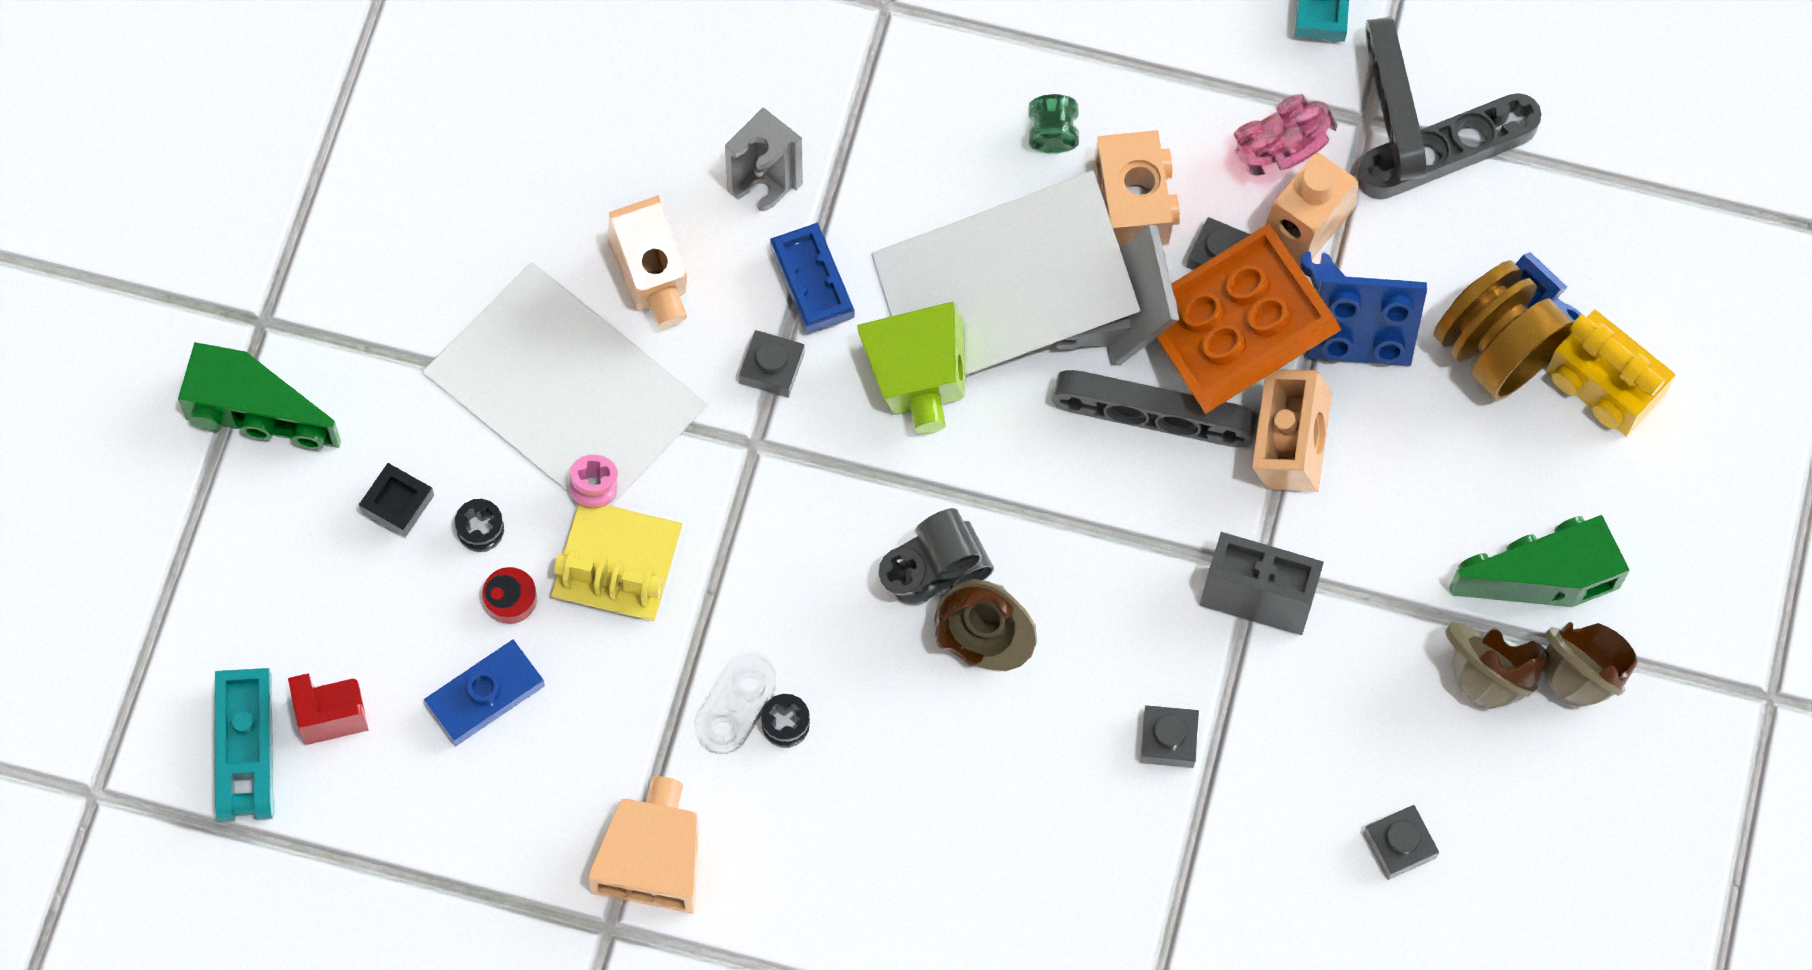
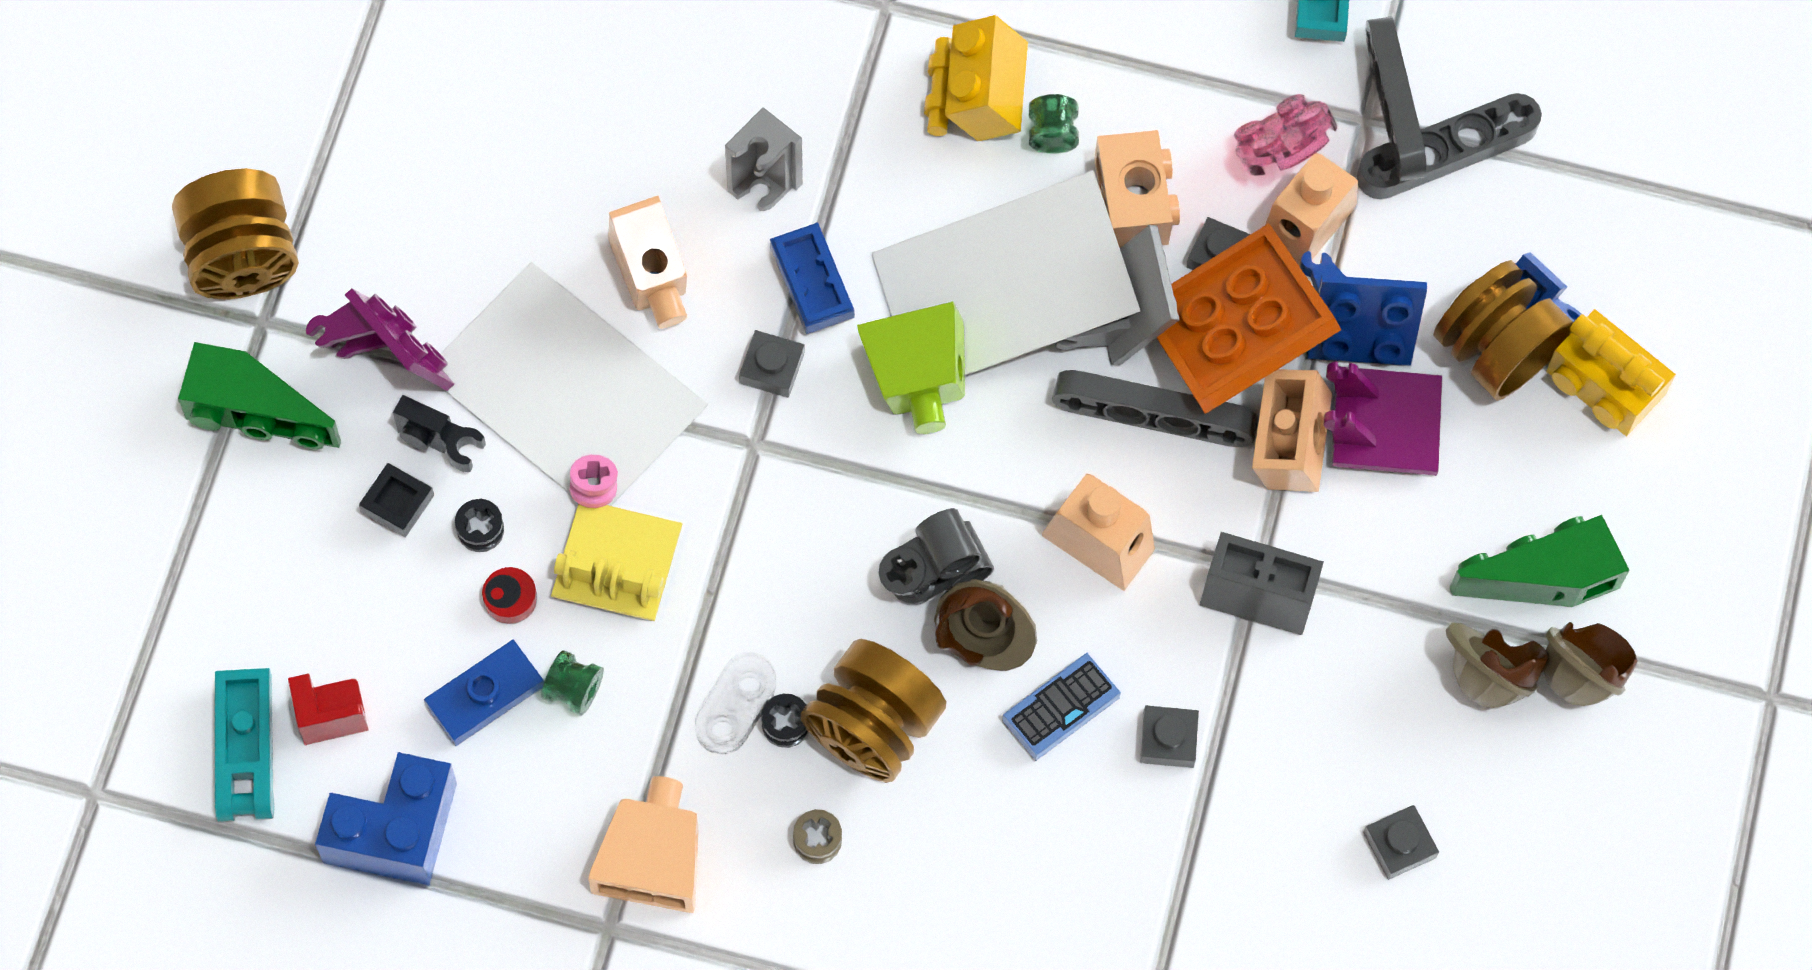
(234, 234): none -> pearl gold wheel
(372, 325): none -> magenta plate
(393, 836): none -> blue brick
(428, 427): none -> black plate
(572, 682): none -> clear green wheel
(815, 819): none -> dark tan bush
(873, 710): none -> pearl gold wheel
(977, 80): none -> yellow brick
(1061, 706): none -> tile
(1099, 528): none -> light nougat torso
(1385, 420): none -> magenta plate

